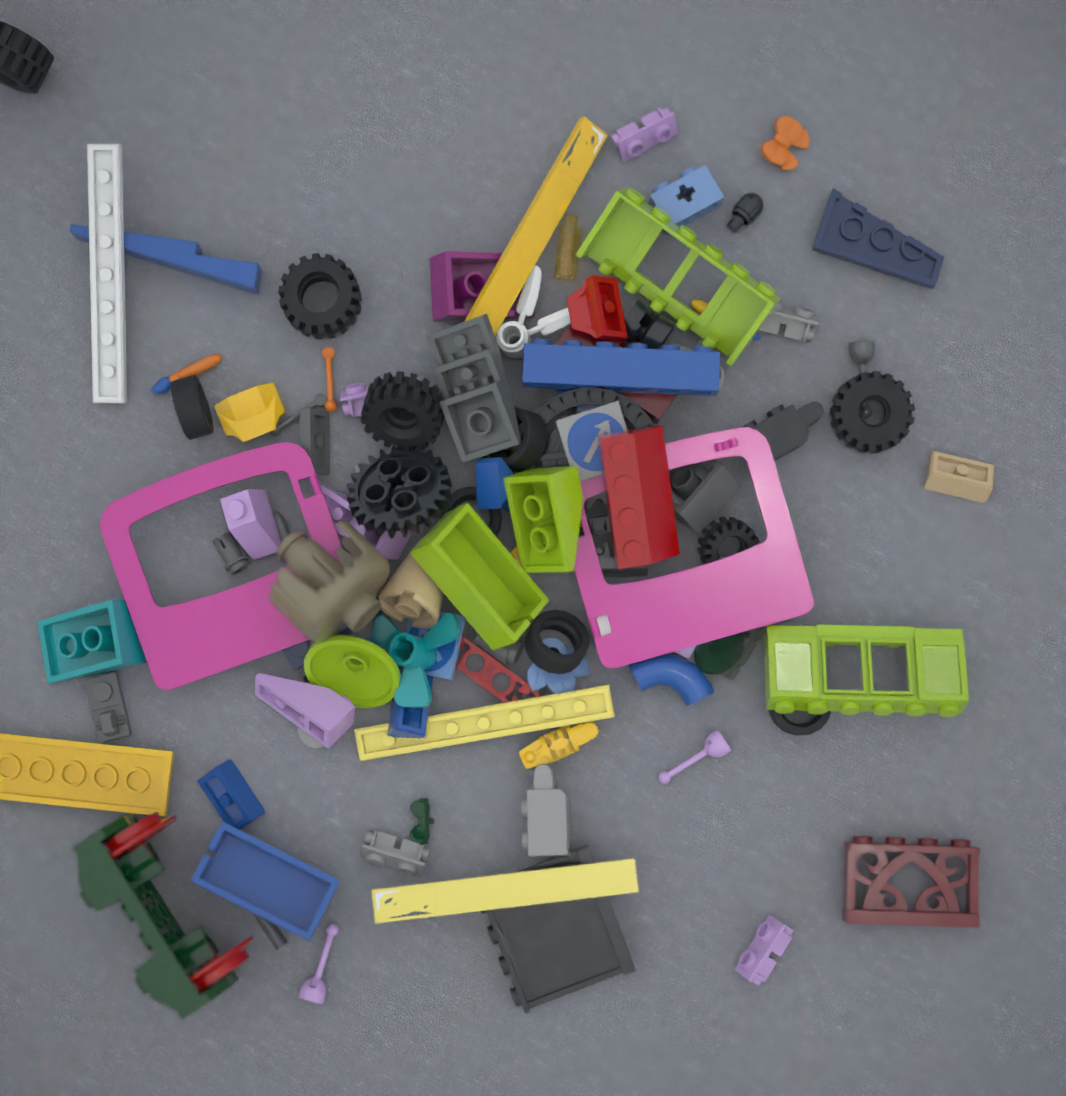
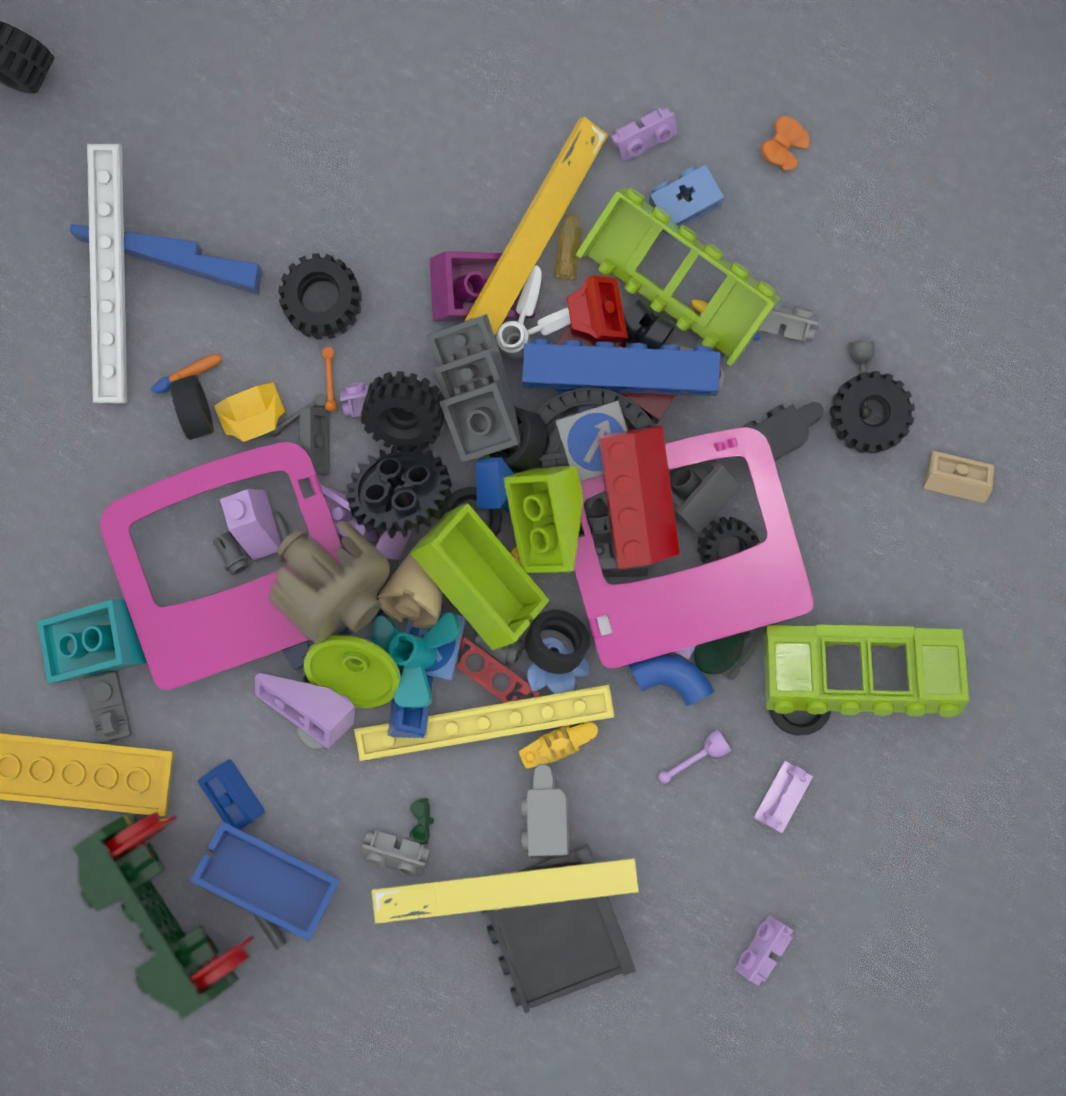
(314, 988): lavender hinge -> none
(745, 211): black cylinder -> none
(783, 796): none -> lavender hinge
(867, 241): dark blue wing -> none
(944, 914): dark red fence -> none

